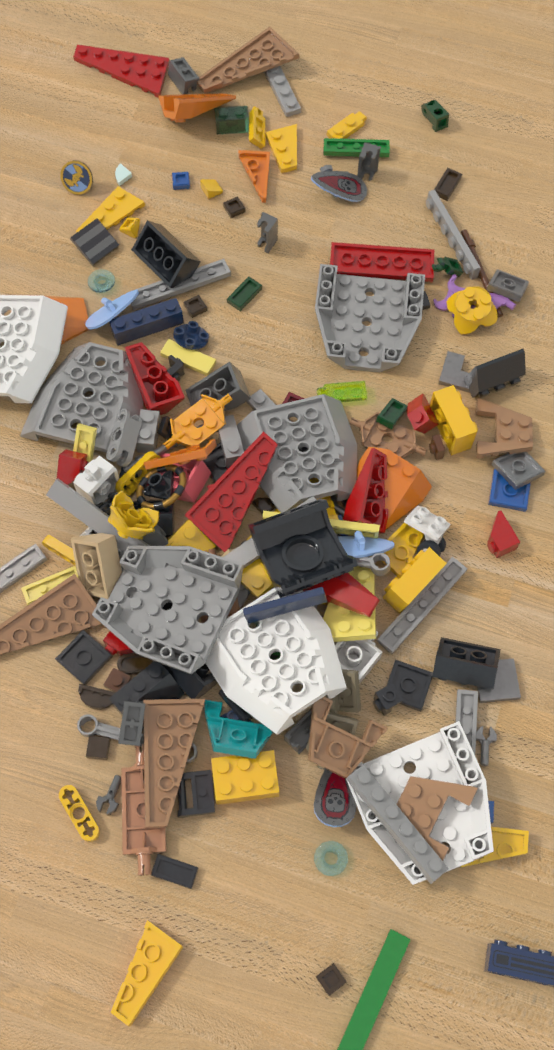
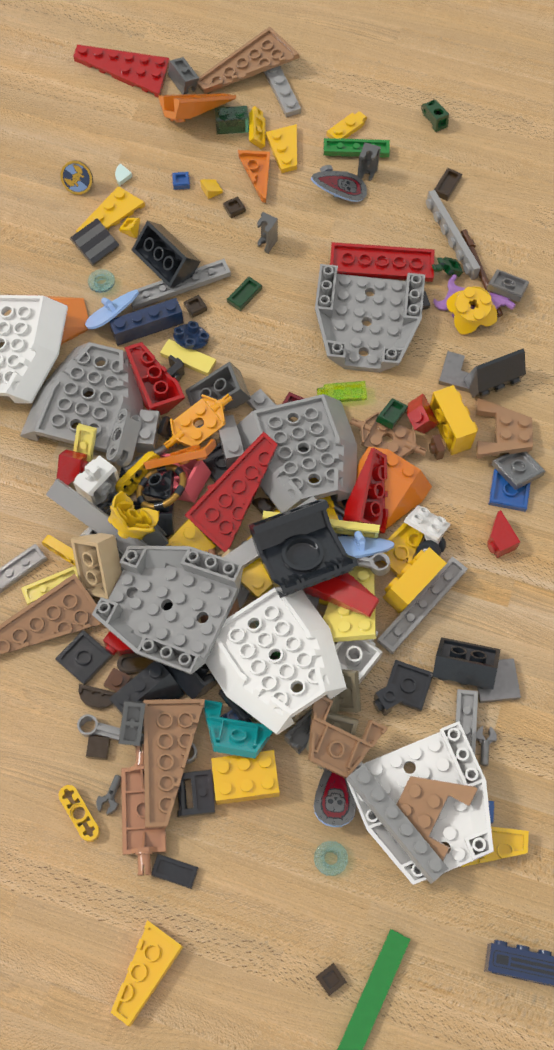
(285, 605): dark blue tile -> none

